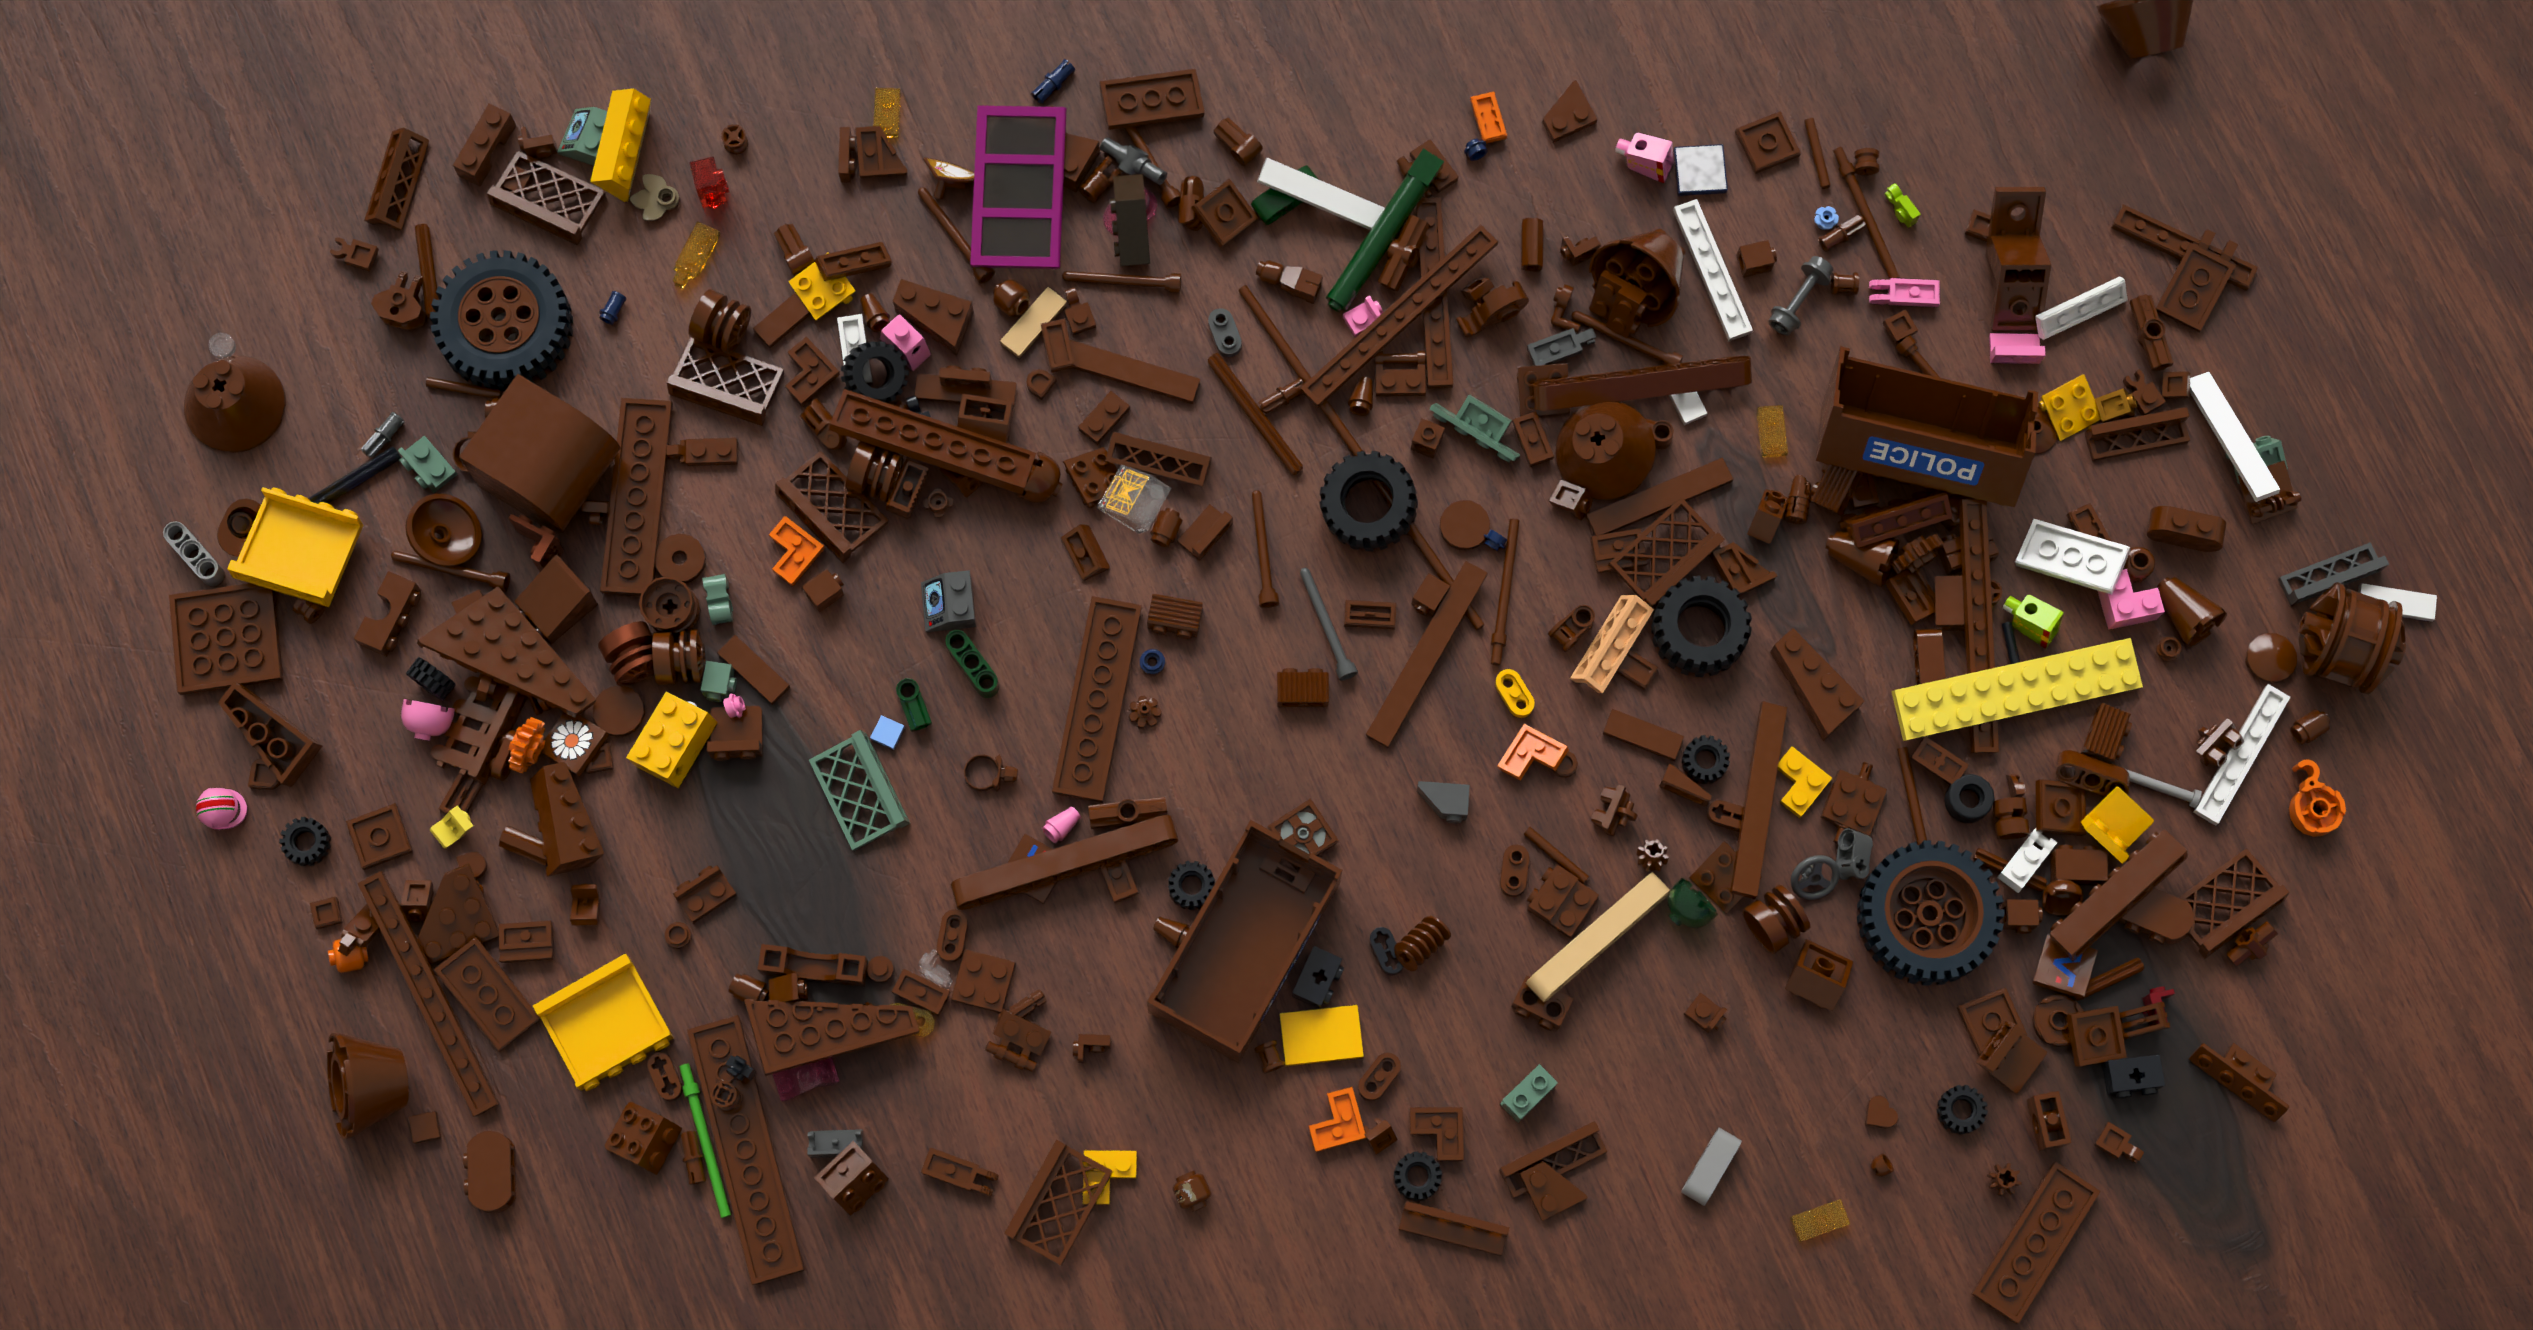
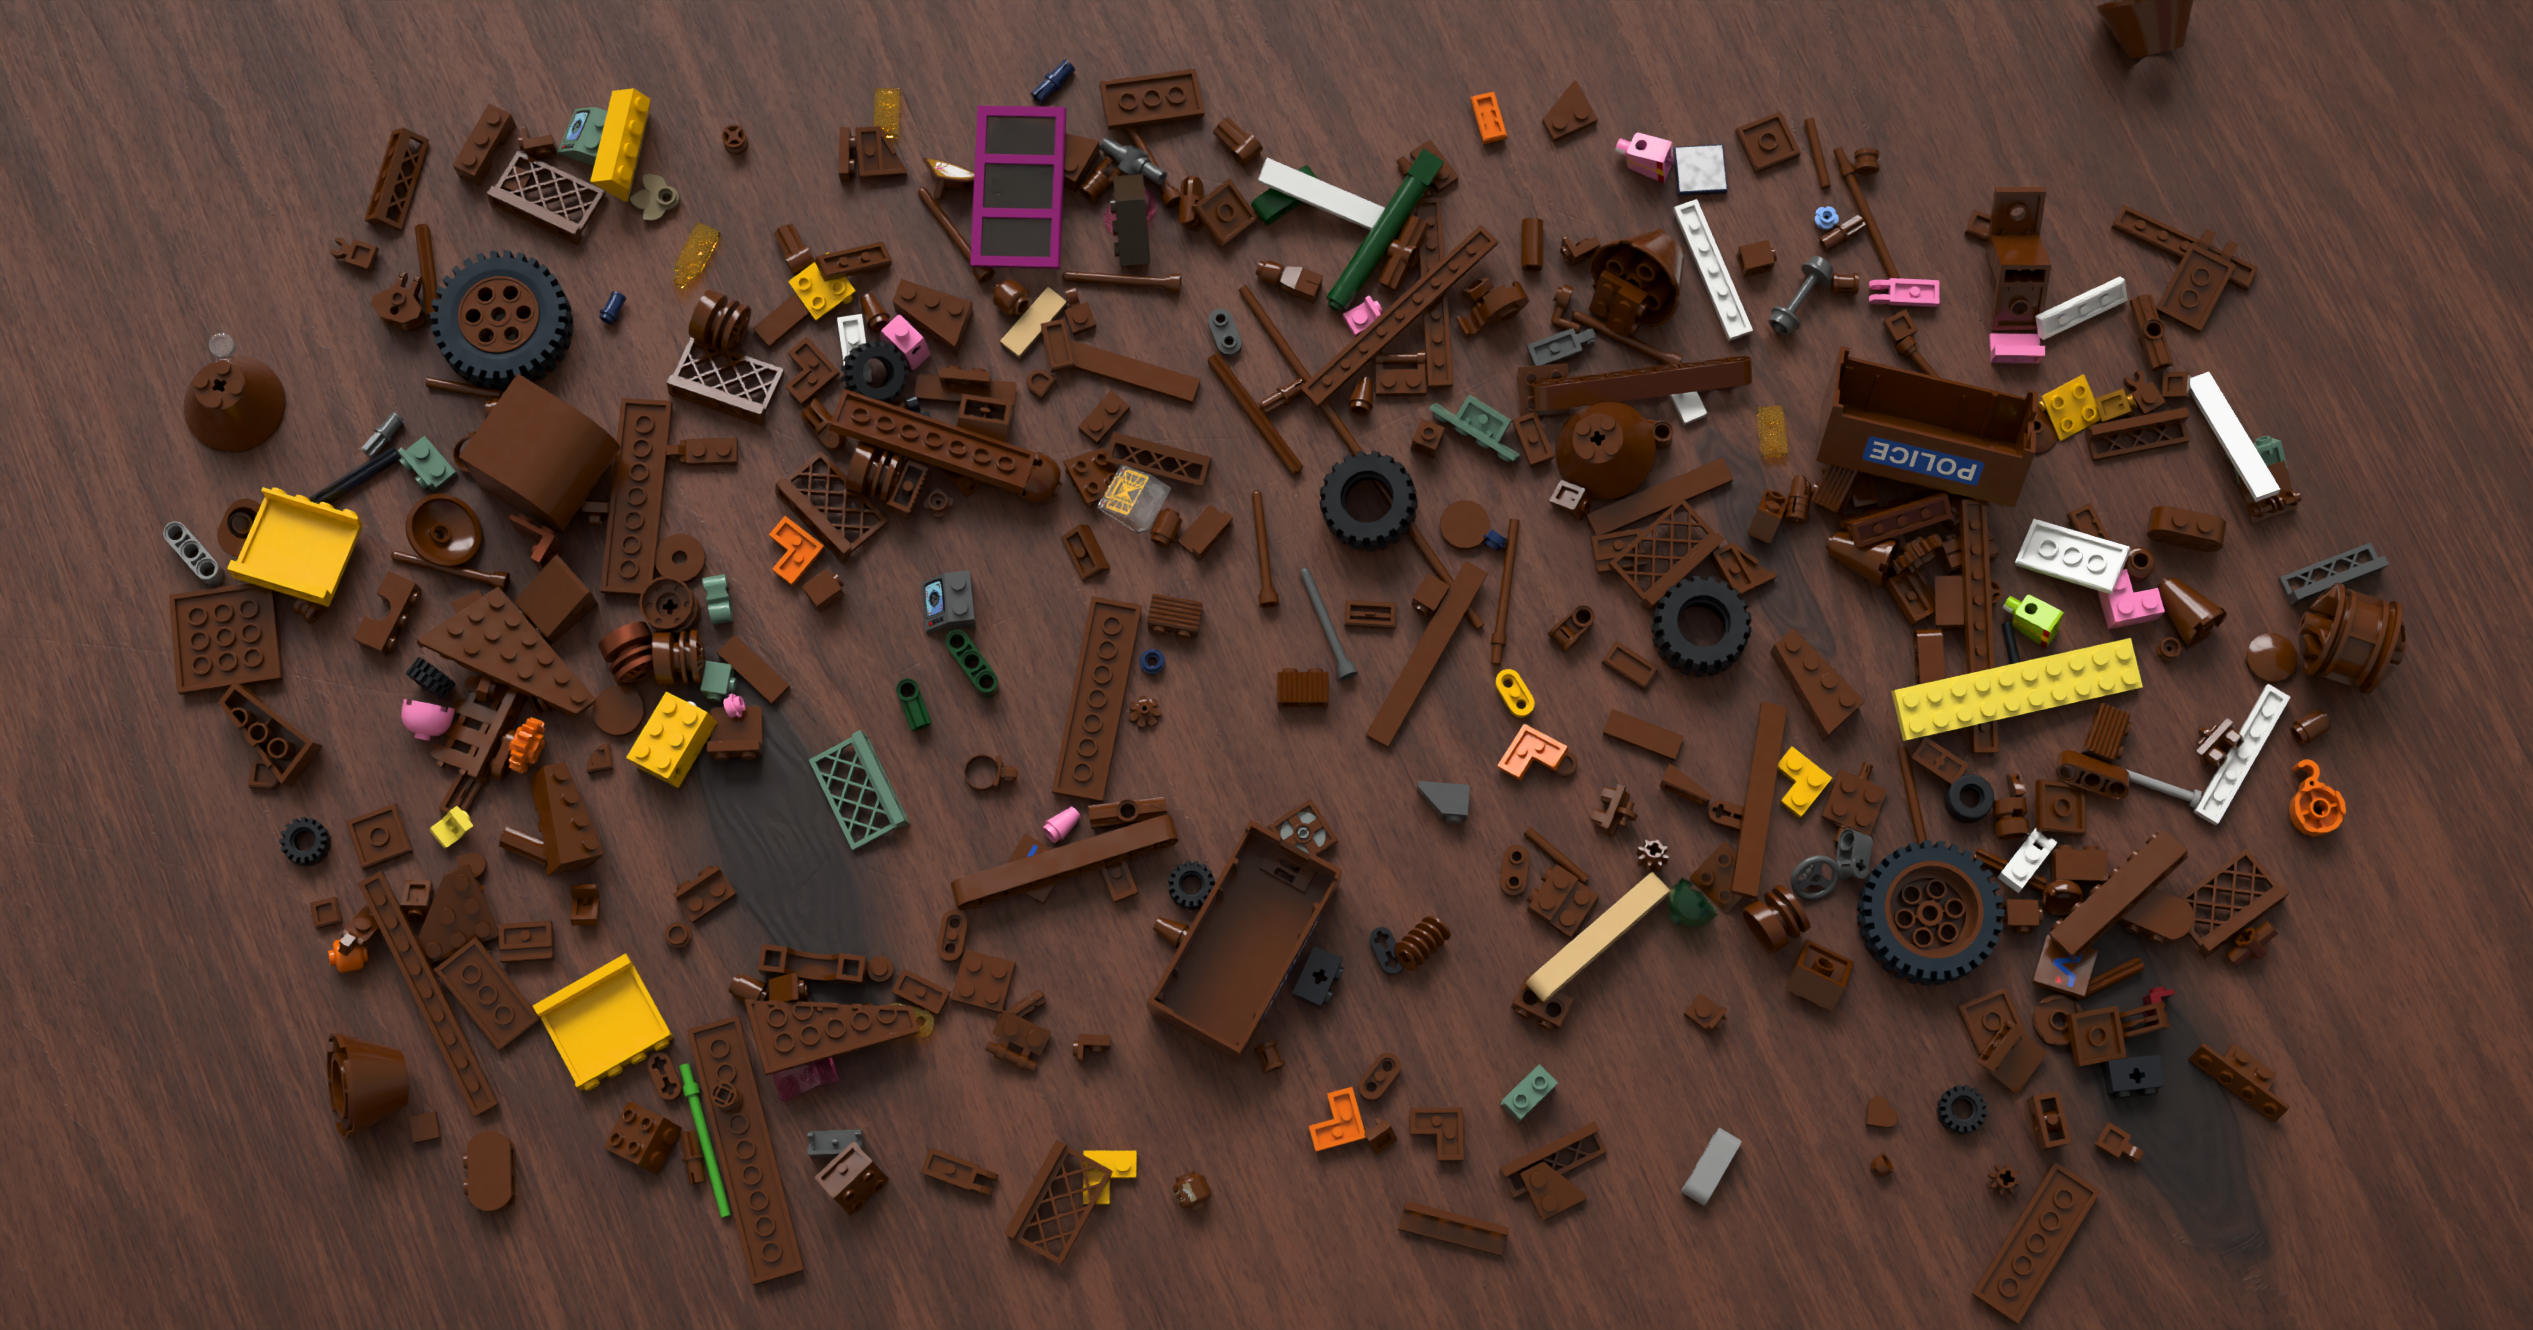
(219, 806): bright pink helmet -> none
(574, 742): tile -> none
(709, 182): clear red brick -> none
(739, 1068): black plate -> none
(887, 732): light blue tile -> none
(938, 974): clear bracket -> none
(1321, 1035): yellow tile -> none
(1417, 1192): black tyre -> none
(1475, 149): dark blue plate -> none
(1612, 642): light nougat fence -> none
(1705, 744): black tyre -> none
(1820, 1220): clear yellow plate -> none
(1904, 208): lime plate -> none
(2117, 823): yellow bracket -> none
(2414, 604): white tile -> none

